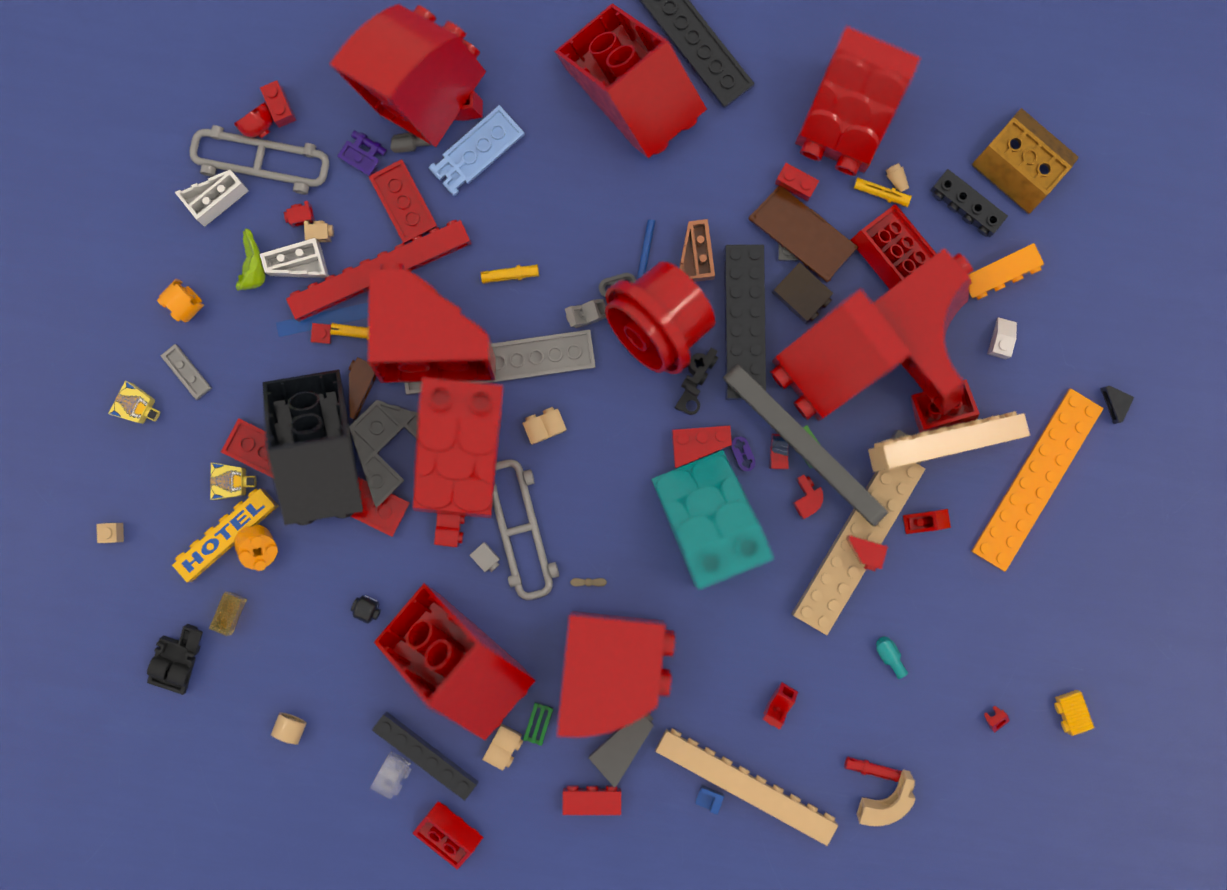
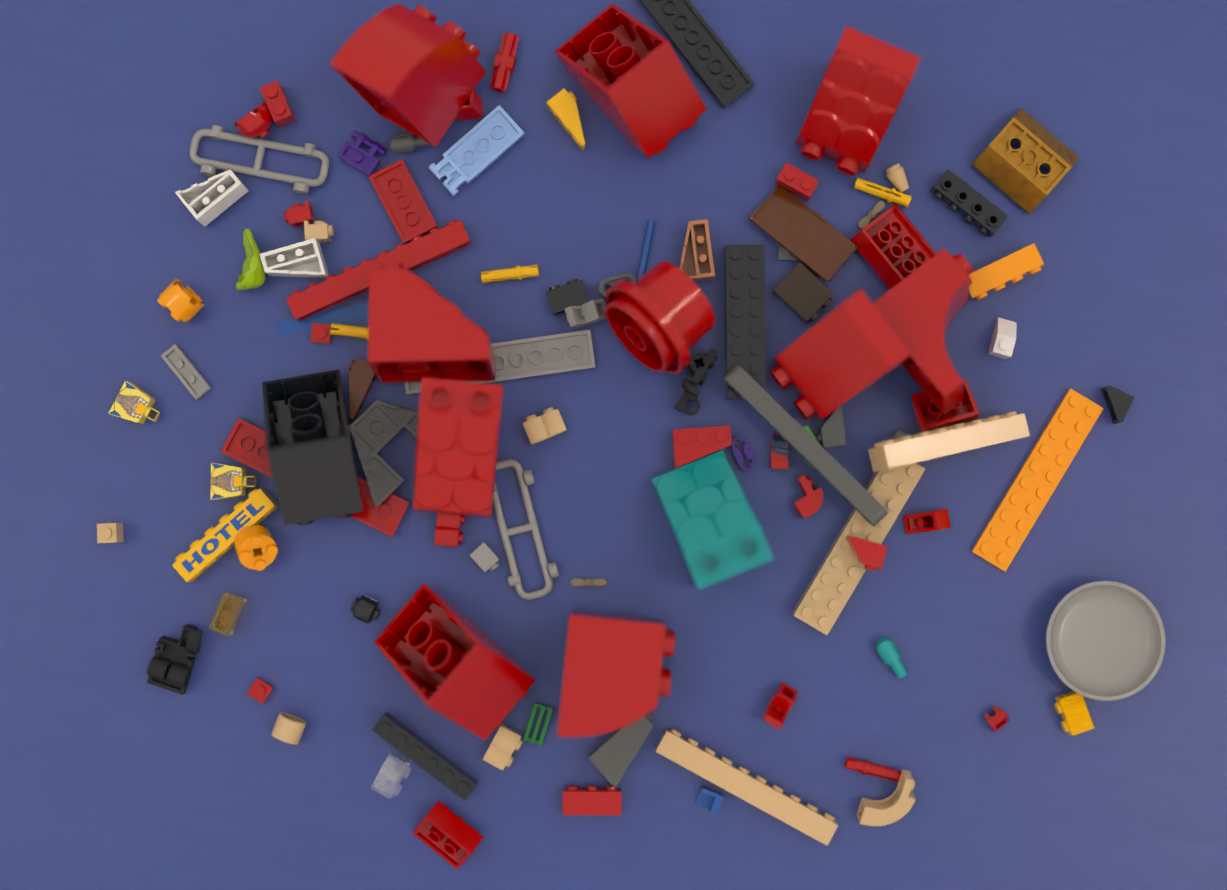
(260, 690): none -> red plate
(504, 62): none -> red piece
(566, 111): none -> yellow slope
(566, 296): none -> black brick
(832, 431): none -> dark grey slope
(871, 214): none -> dark tan piece
(1105, 640): none -> light grey dish

